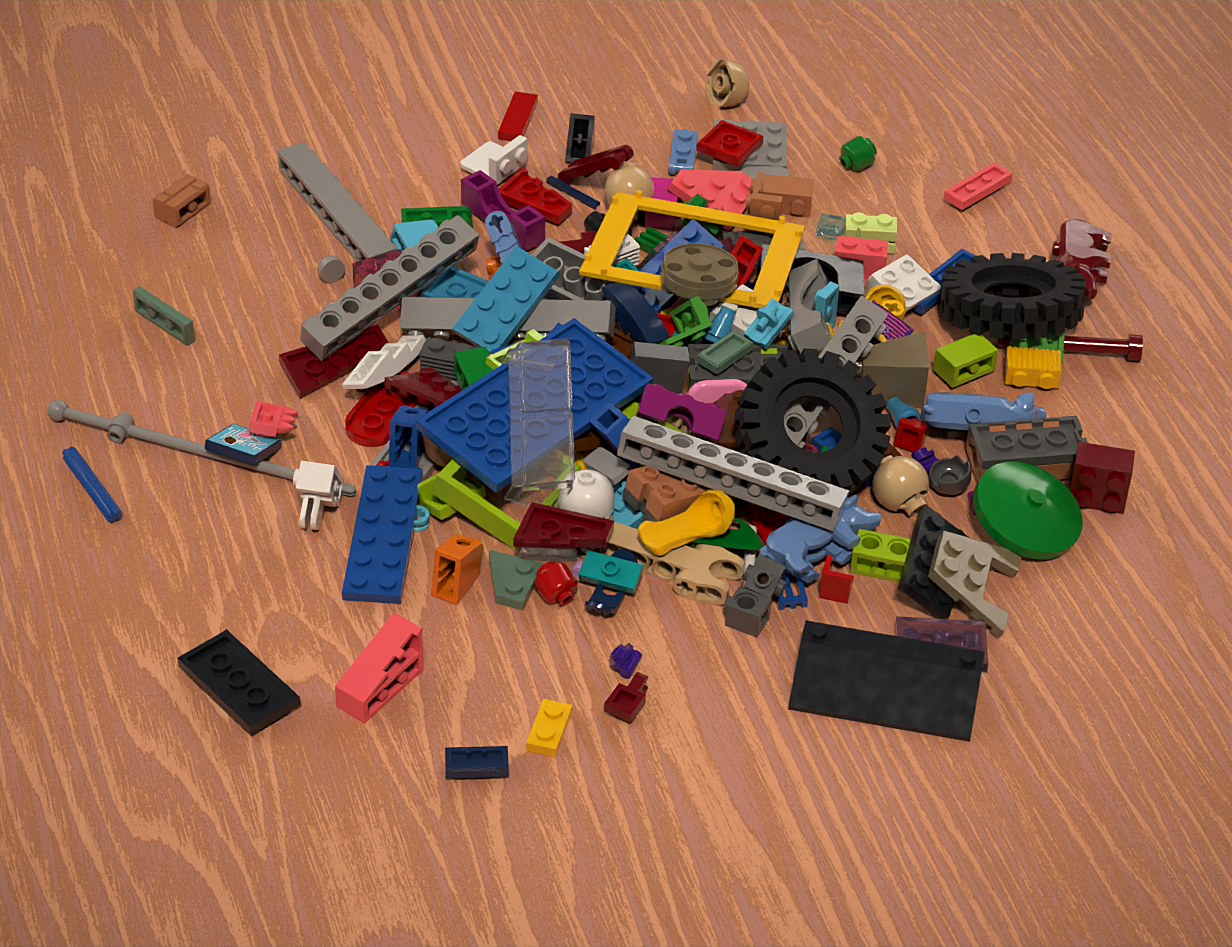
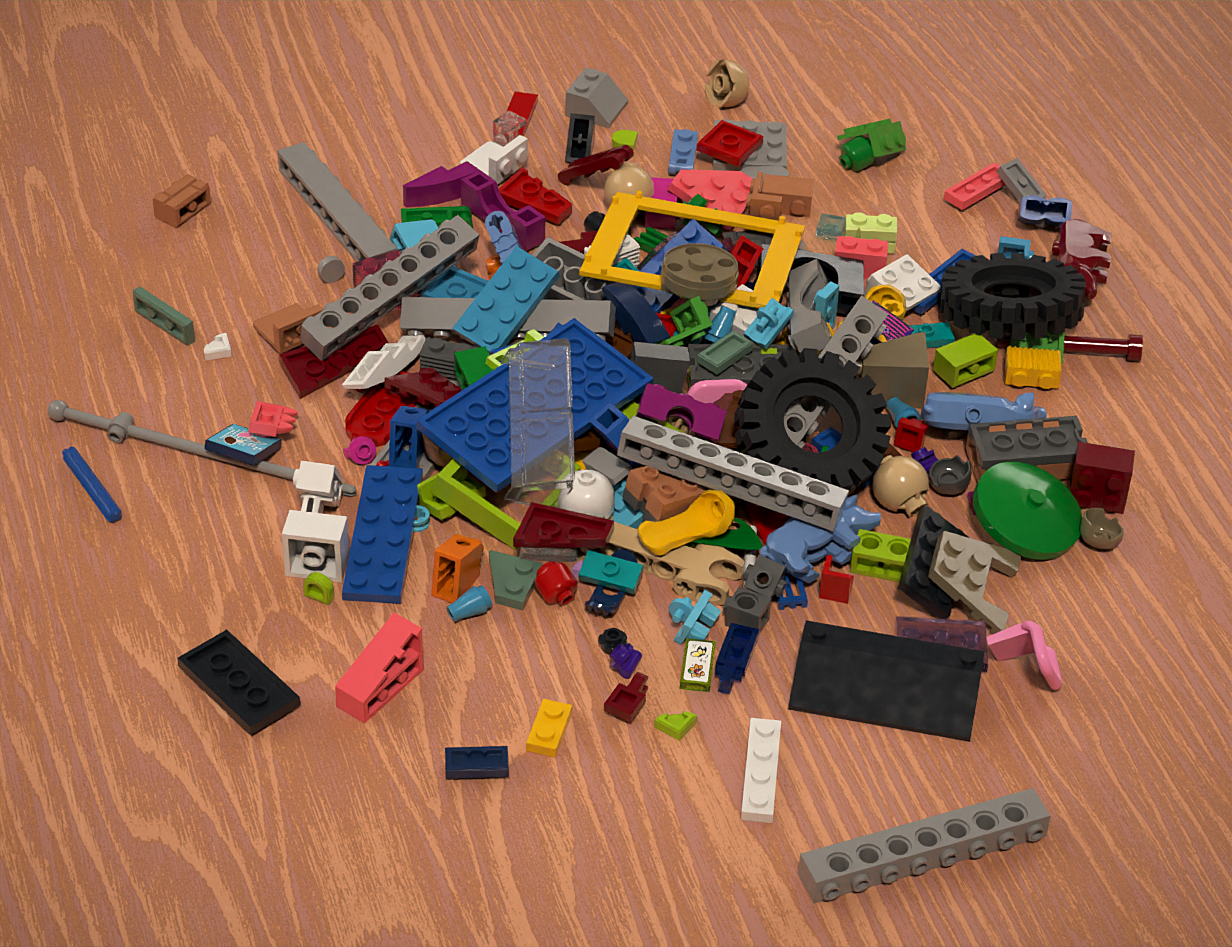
(218, 348): none -> white tile
(283, 327): none -> nougat bracket
(315, 545): none -> white brick
(319, 587): none -> lime tile
(360, 450): none -> dark pink plate
(436, 186): none -> magenta slope
(471, 603): none -> dark azure cone
(506, 128): none -> clear bracket
(561, 186): dark blue piece -> none
(595, 95): none -> light grey slope
(611, 639): none -> black plate
(624, 137): none -> lime tile
(676, 724): none -> lime tile
(684, 611): none -> medium azure hips
(697, 665): none -> tile
(735, 655): none -> clear blue hinge
(761, 770): none -> white plate
(883, 134): none -> bright green bracket
(923, 845): none -> light grey brick
(936, 333): none -> teal plate
(1014, 245): none -> dark azure bracket
(1019, 180): none -> light grey plate
(1024, 640): none -> bright pink piece
(1037, 210): none -> brick
(1099, 530): none -> dark tan hair

